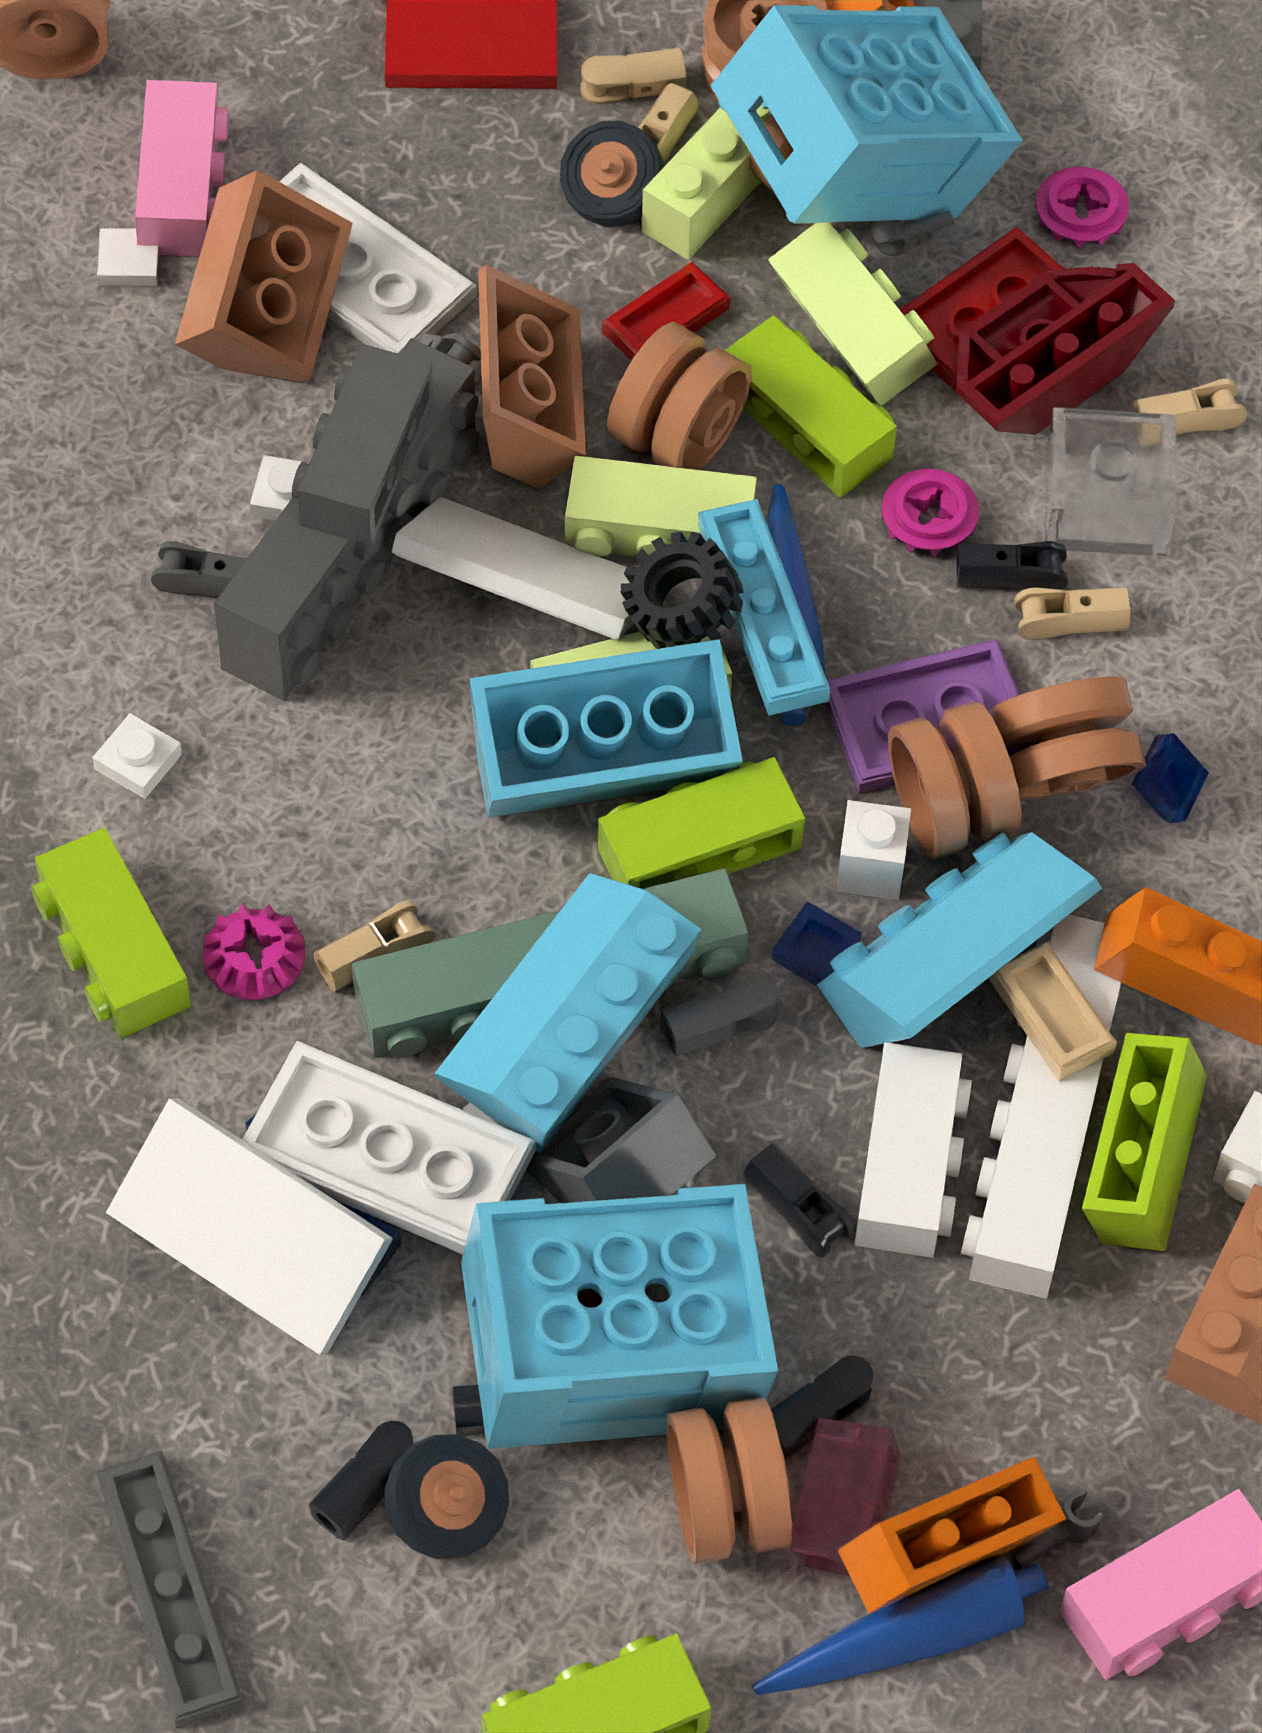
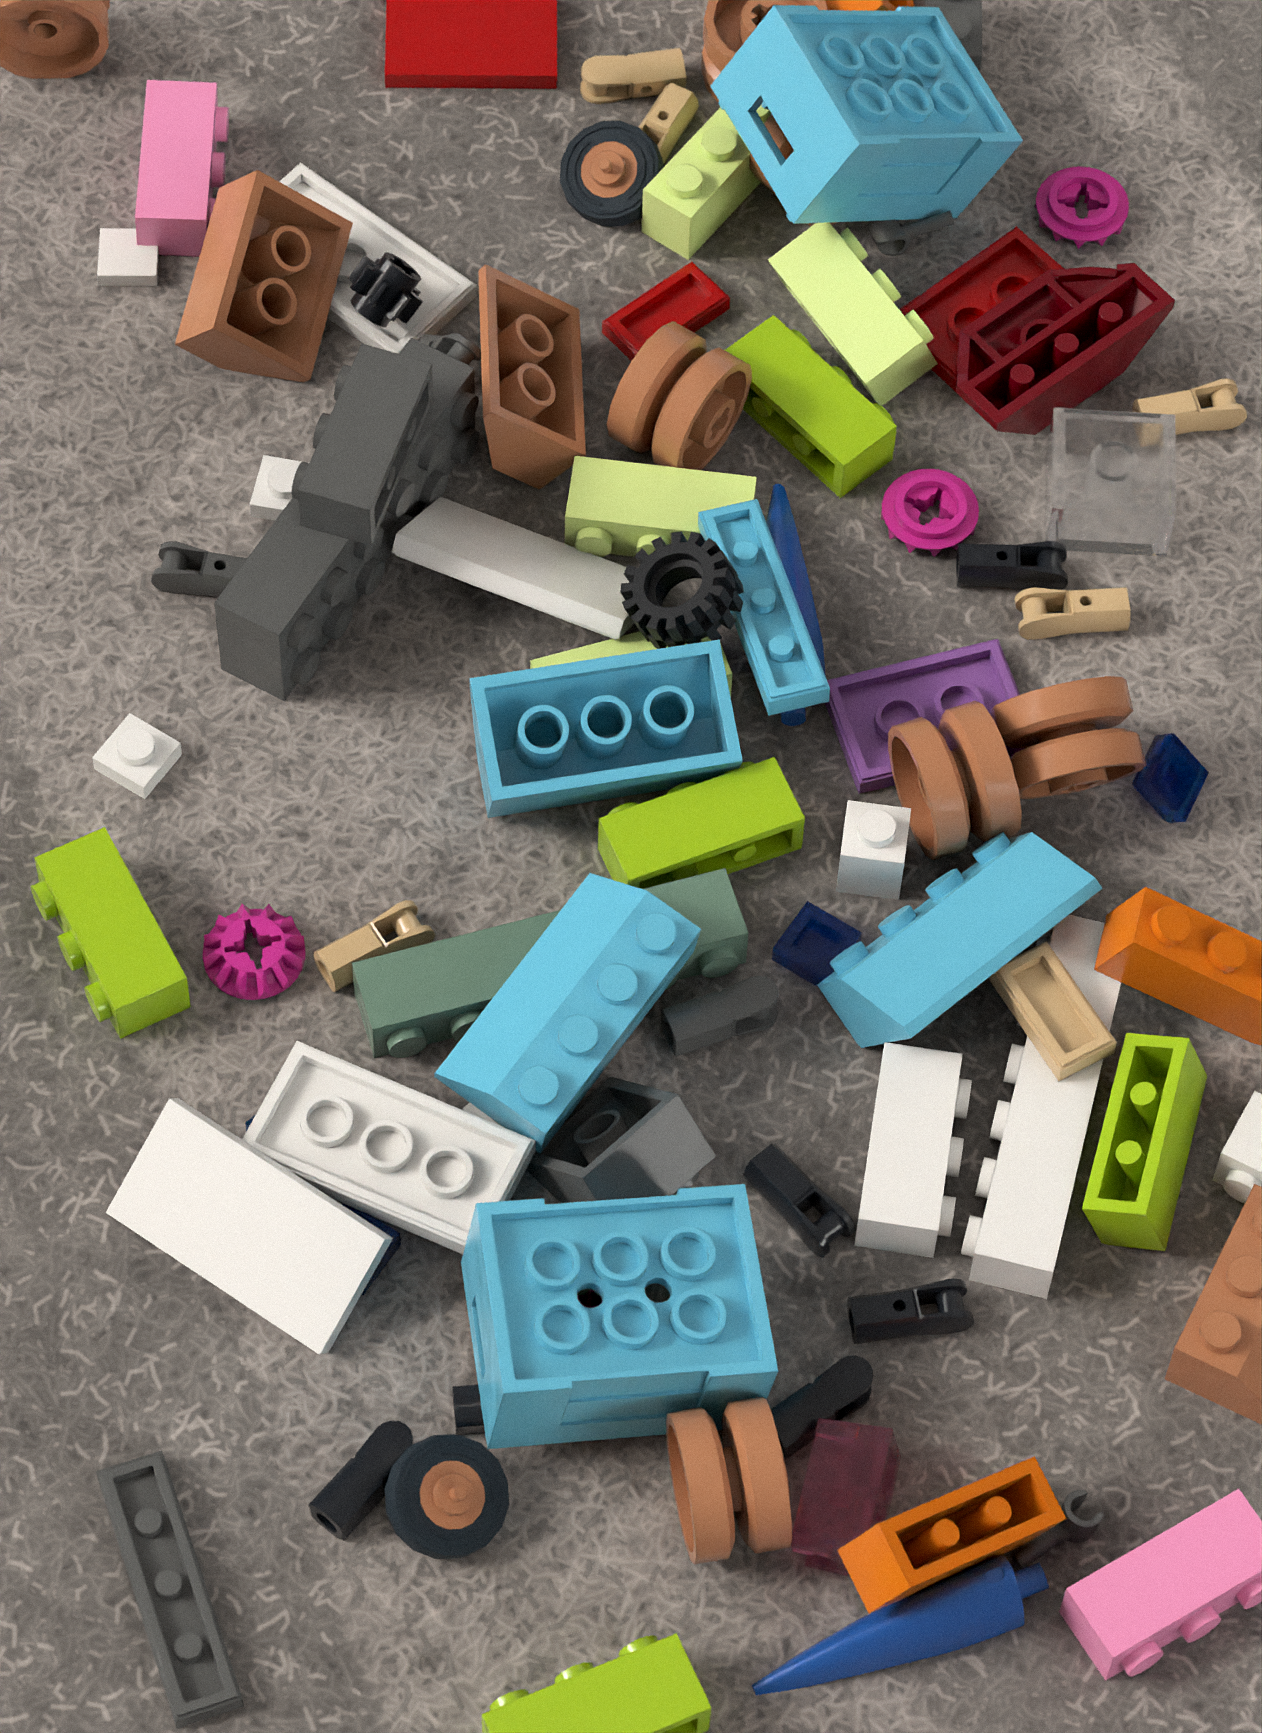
(385, 289): none -> black gear
(899, 1313): none -> black bar

